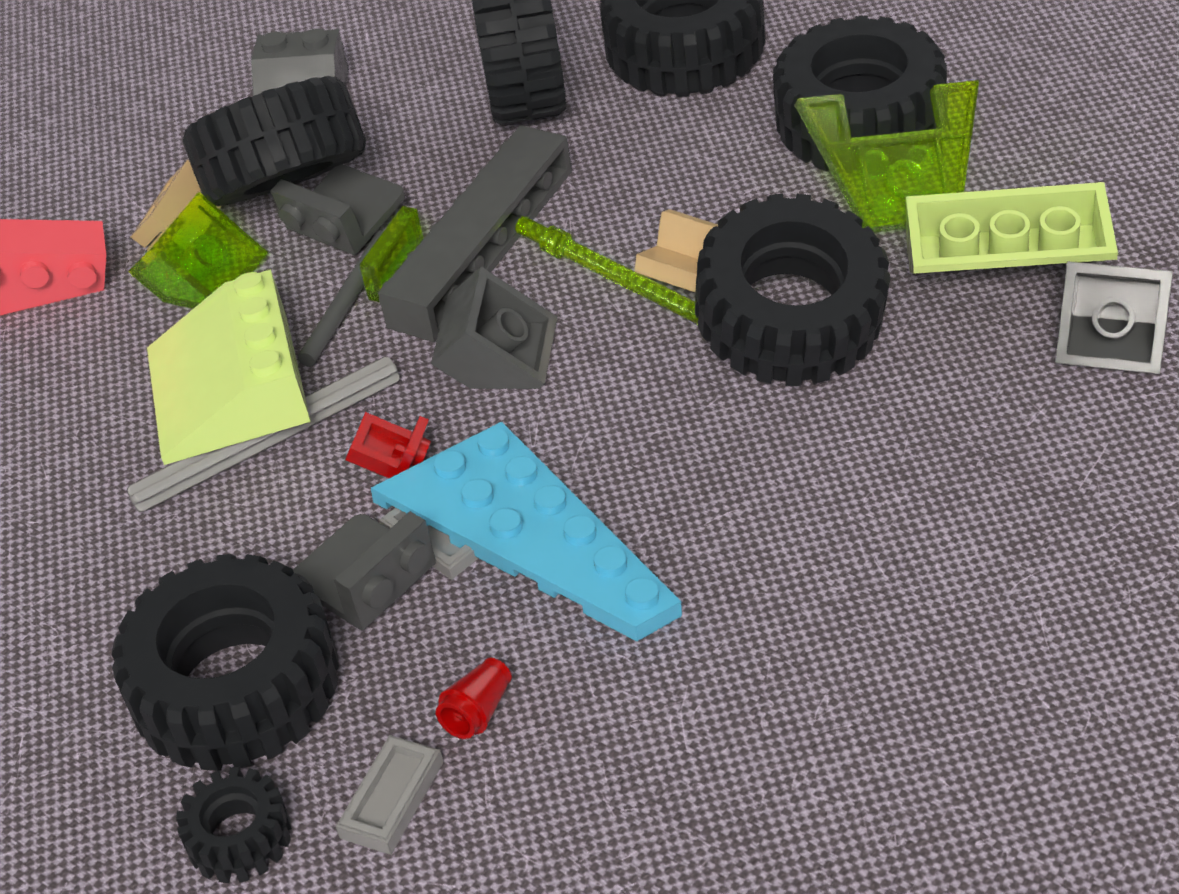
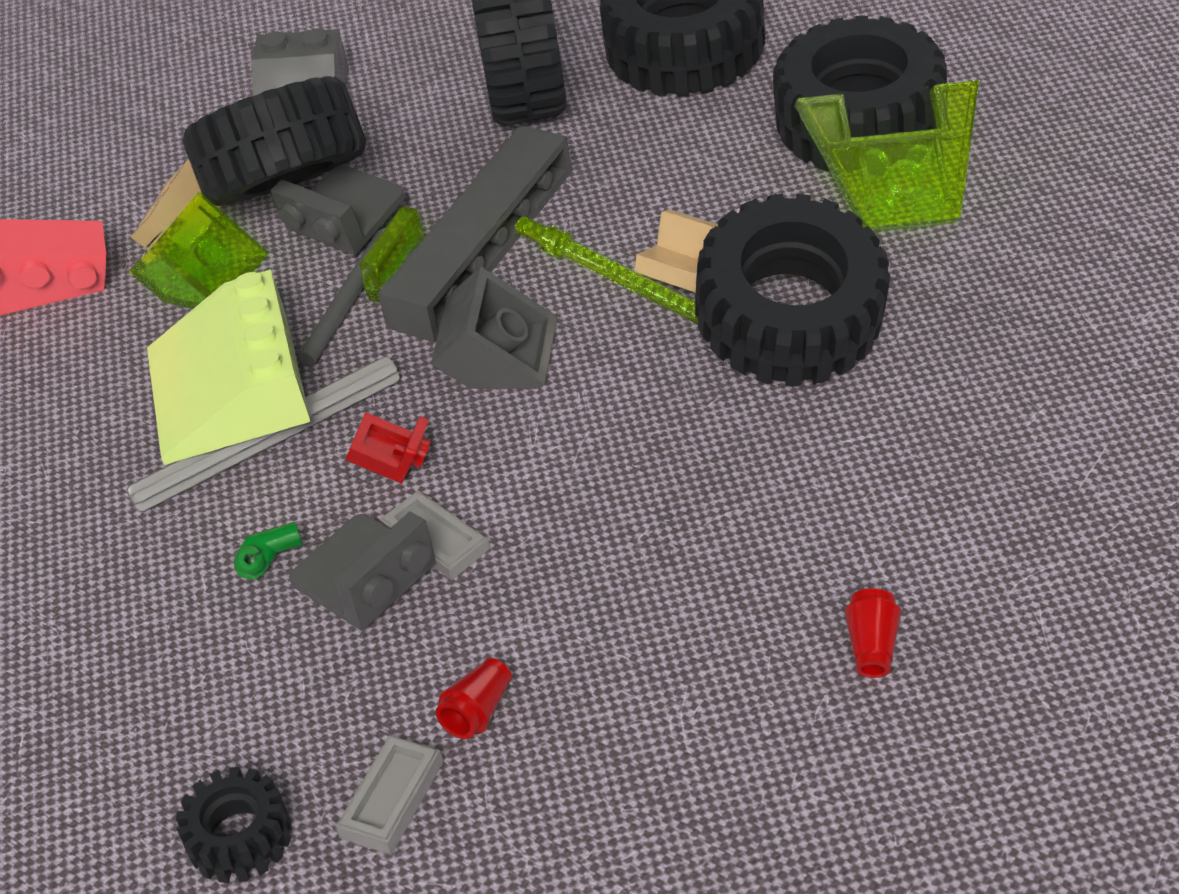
(240, 712): black tyre -> none
(262, 547): none -> green arm
(528, 522): medium azure wing -> none
(873, 630): none -> red cone
(1009, 228): yellowish green slope -> none
(1114, 317): slope -> none

